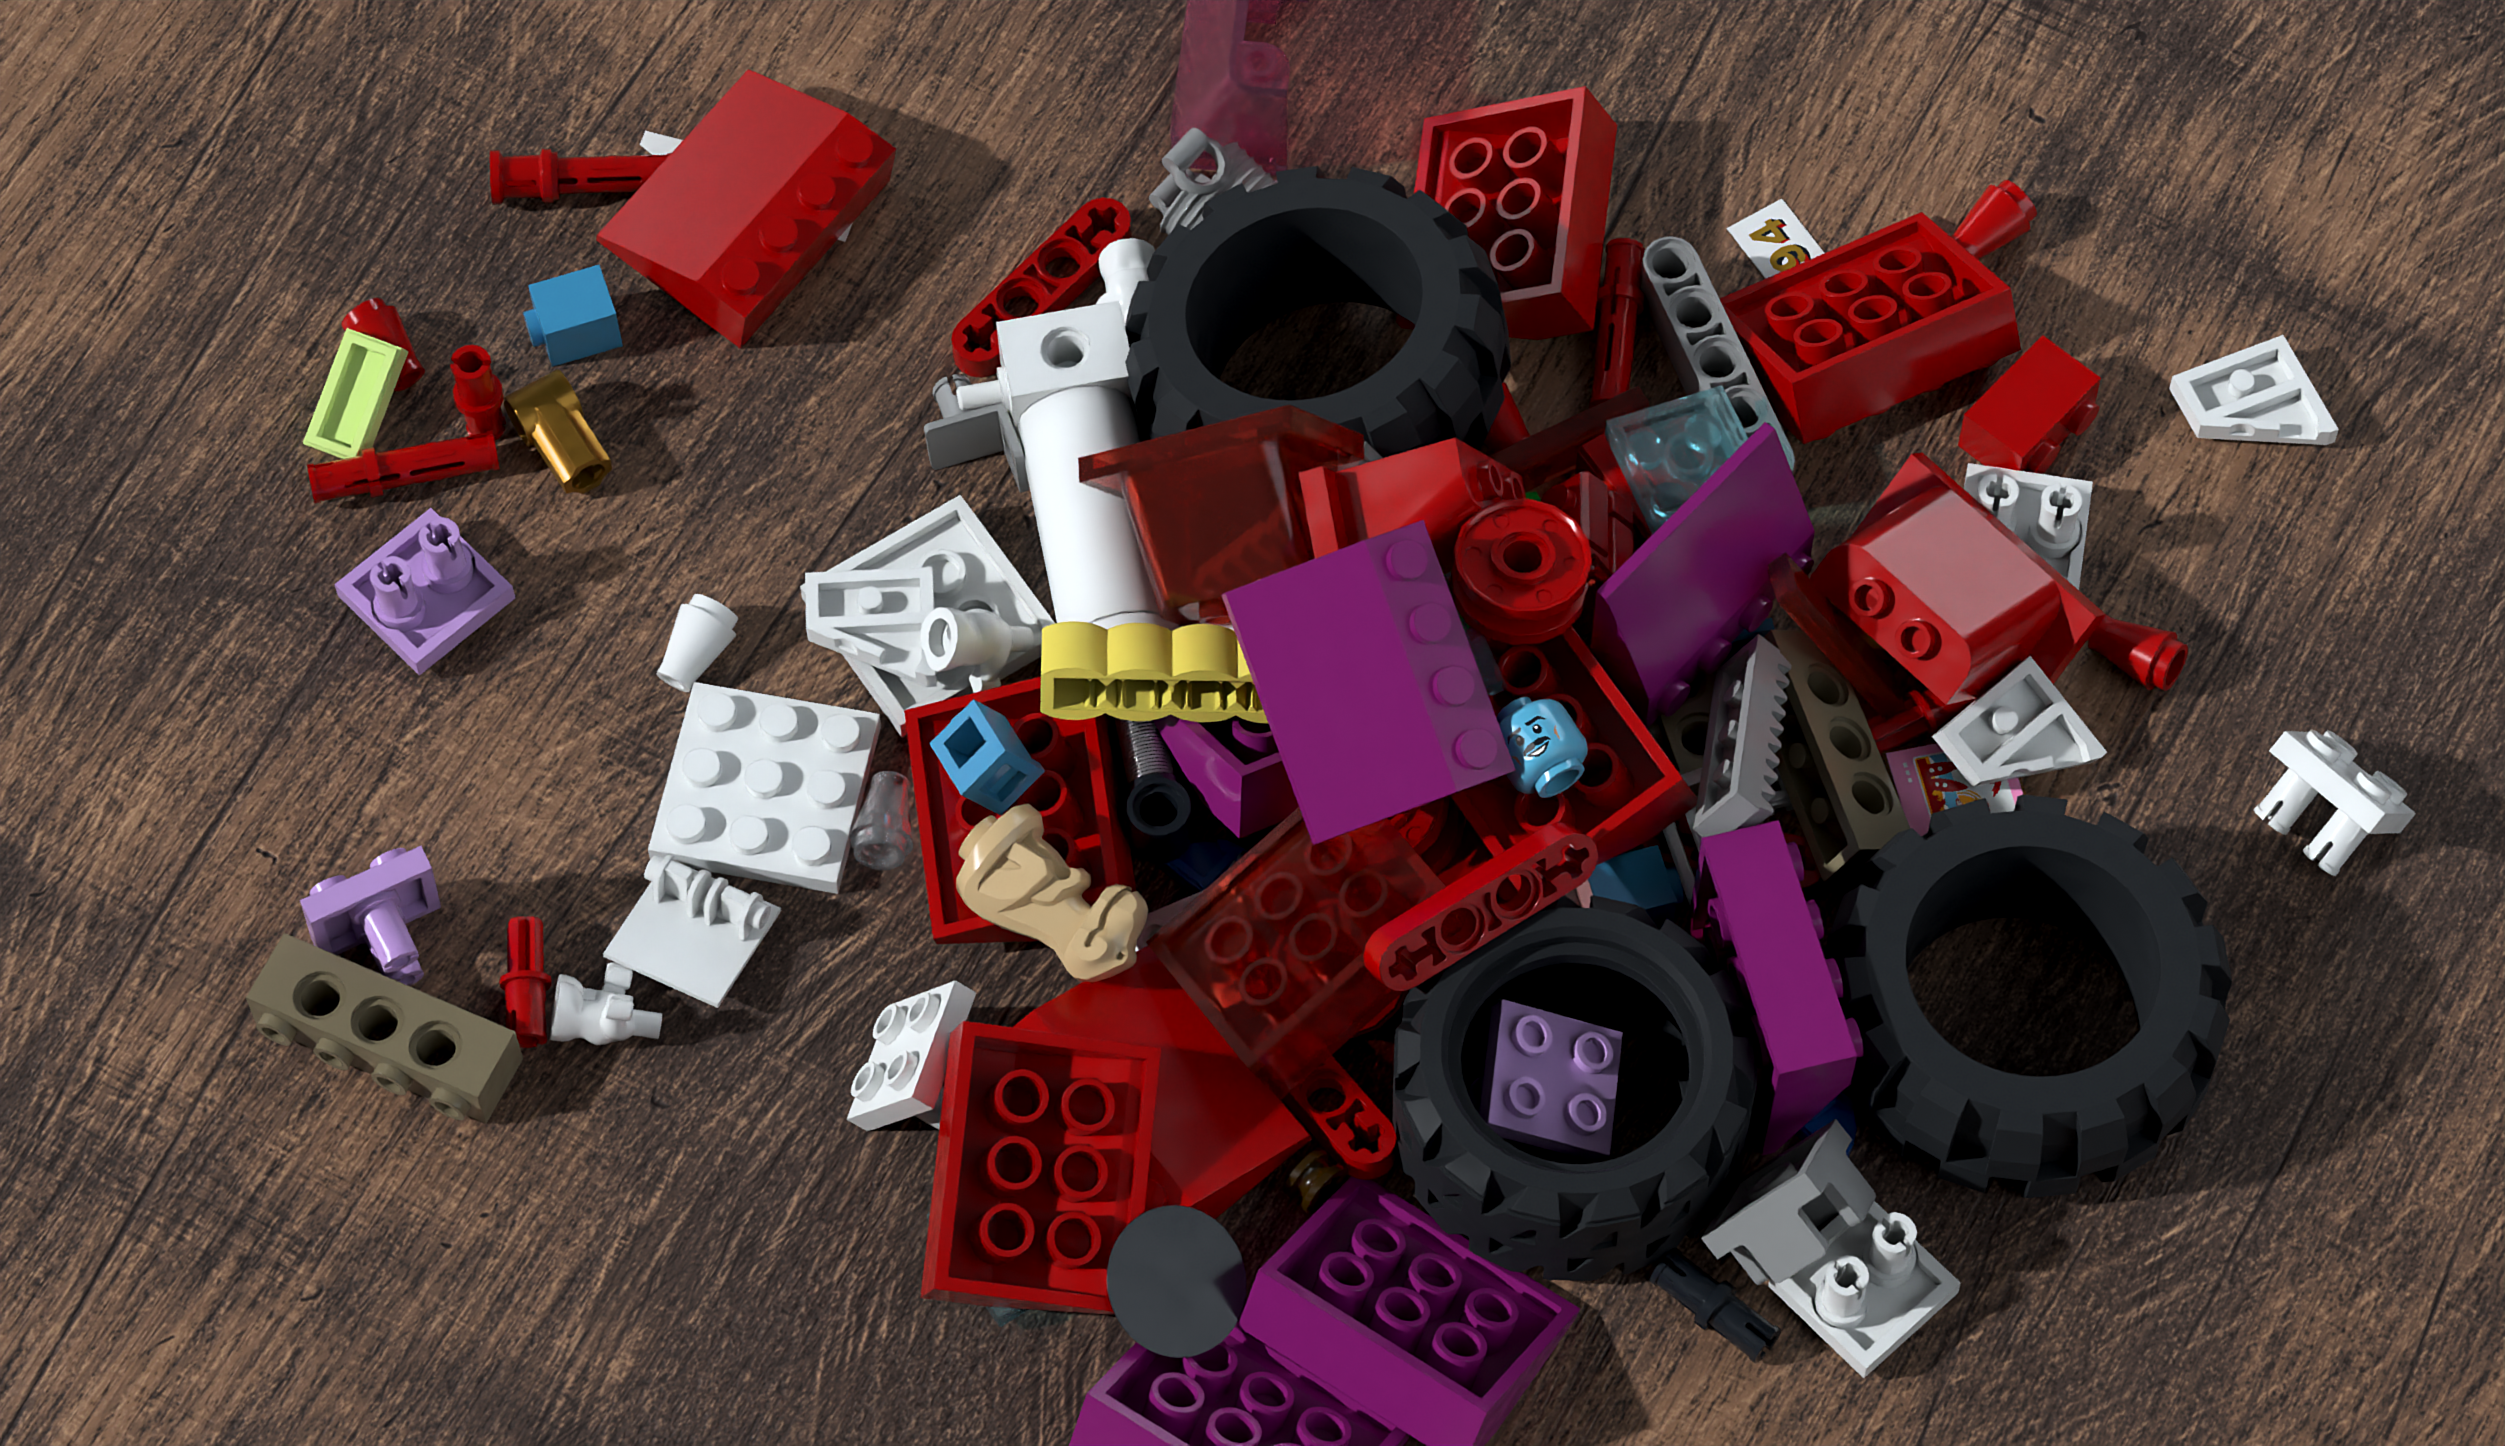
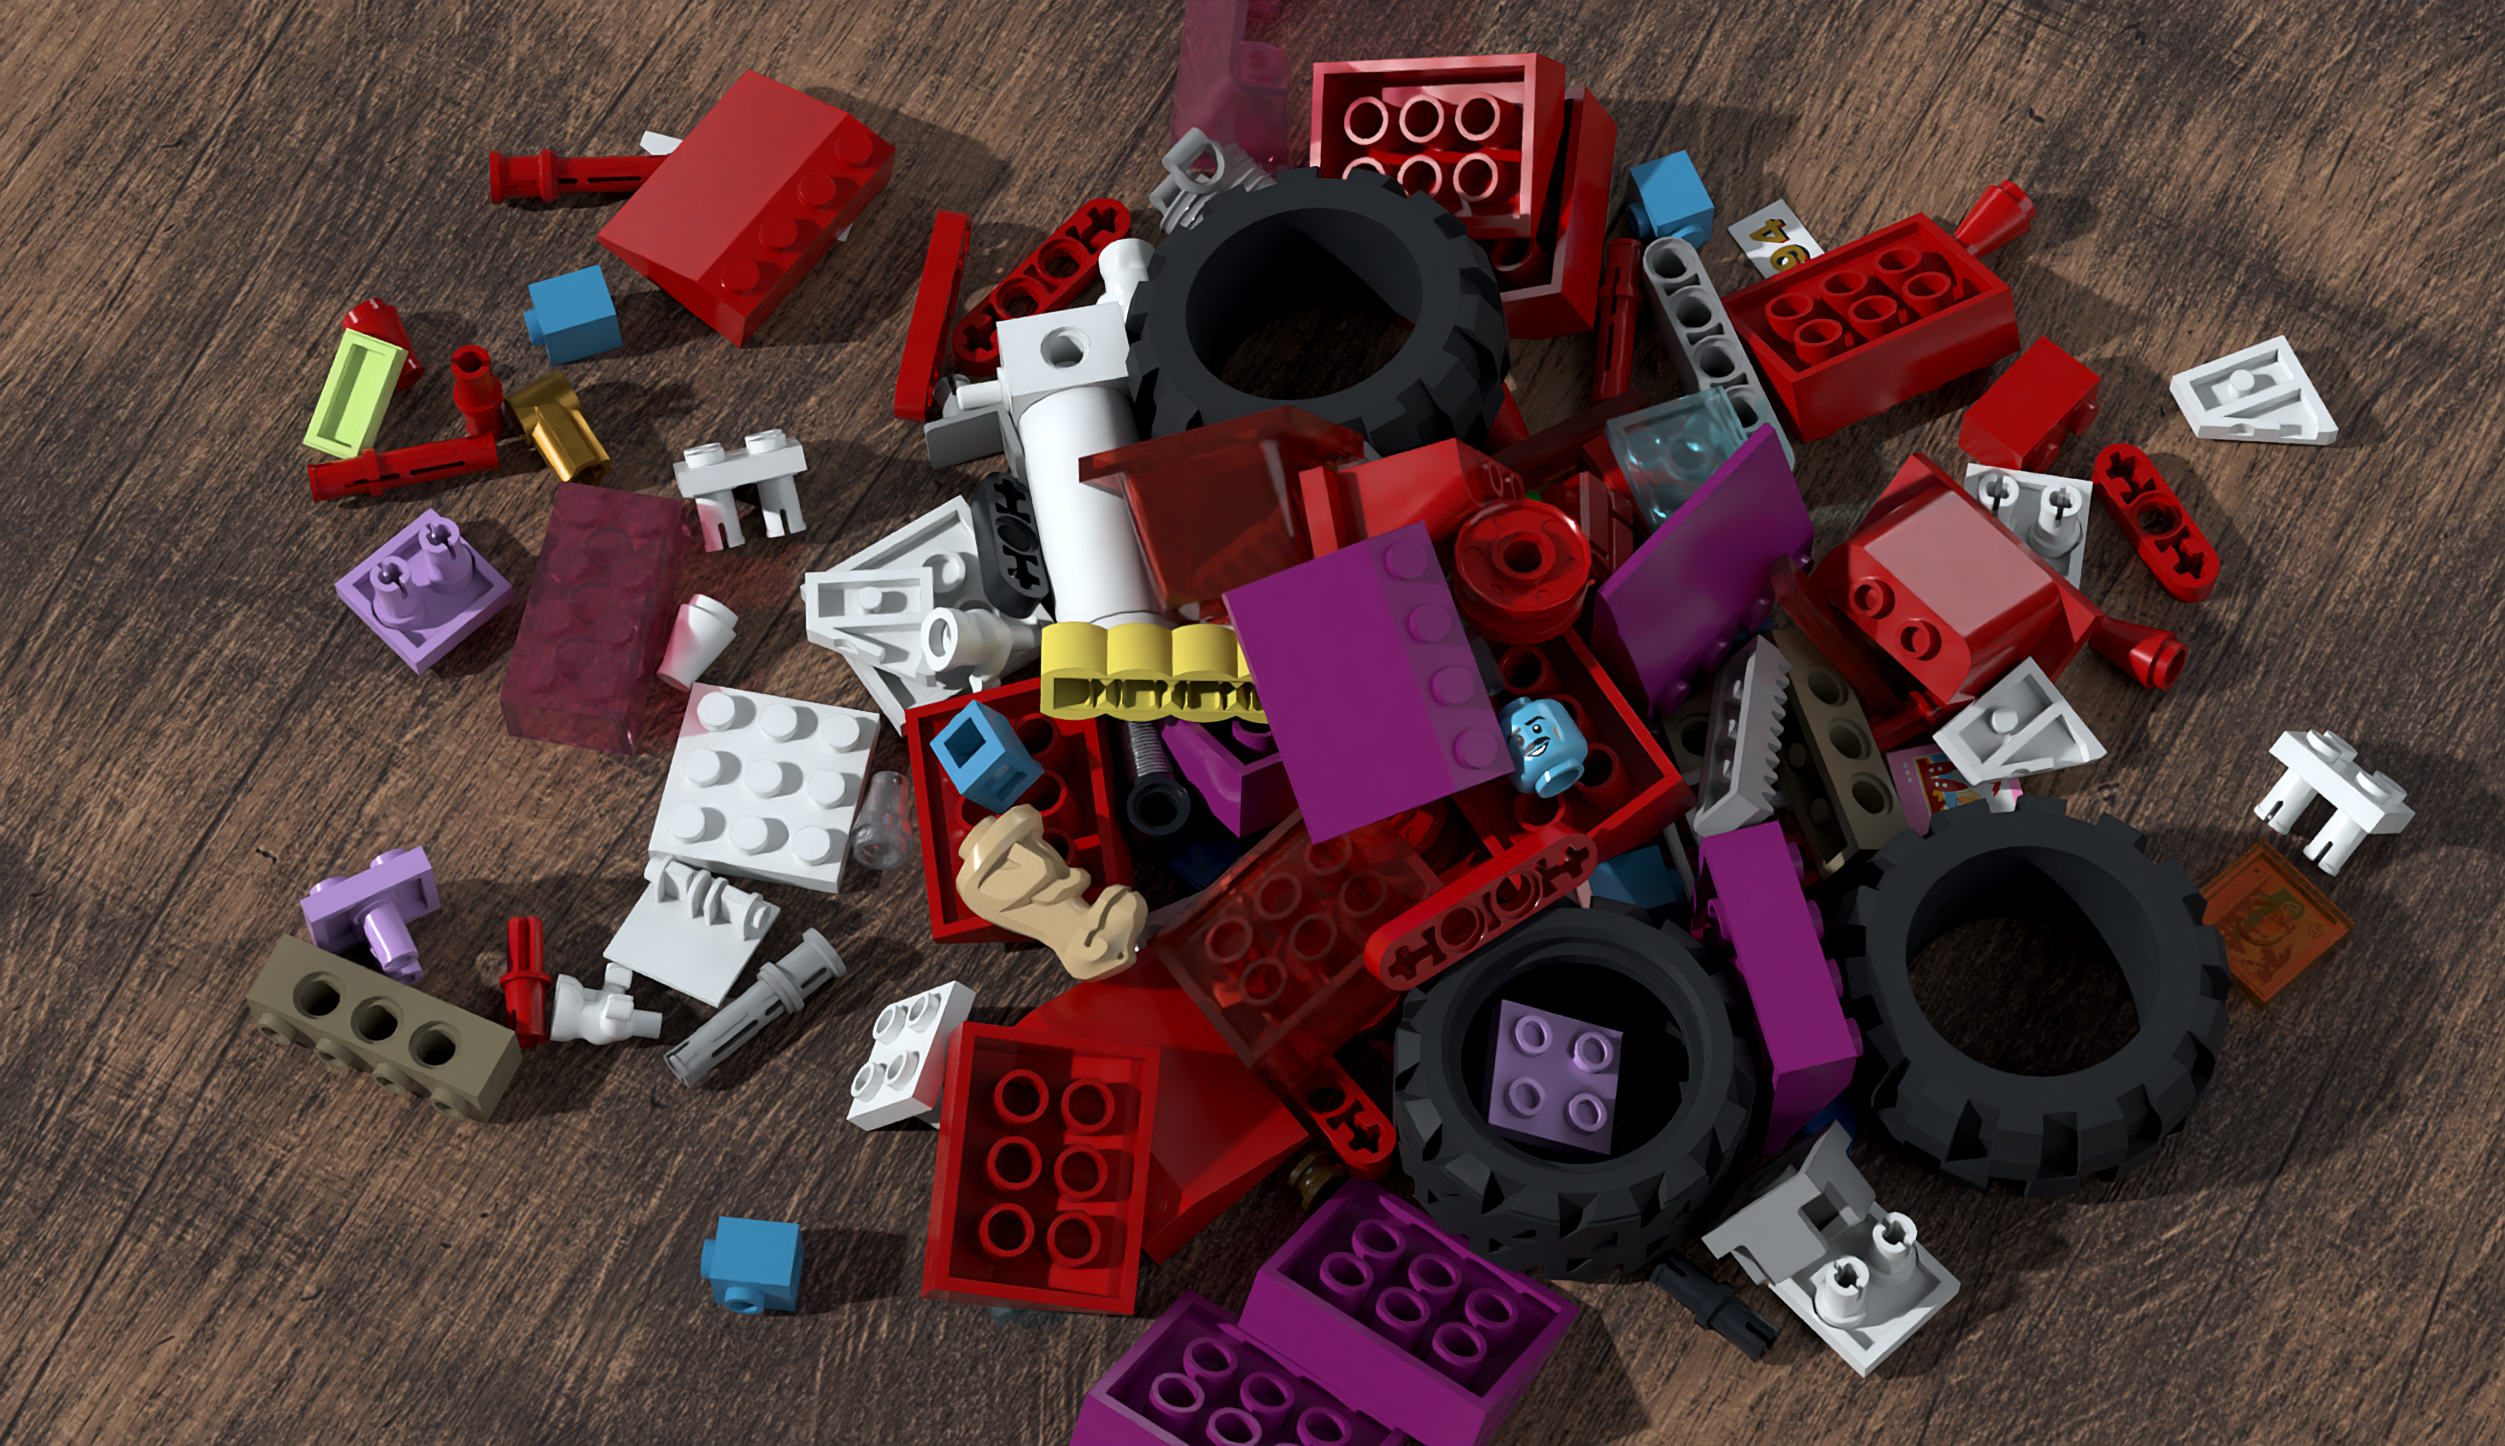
(595, 618): none -> clear pink brick
(754, 1264): none -> dark azure brick
(766, 461): none -> white plate
(777, 991): none -> light grey pin
(933, 315): none -> red beam
(1001, 513): none -> black beam
(1176, 1281): black sticker -> none
(1457, 127): none -> red slope
(1668, 201): none -> dark azure brick
(2155, 549): none -> red beam
(2271, 922): none -> clear orange tile

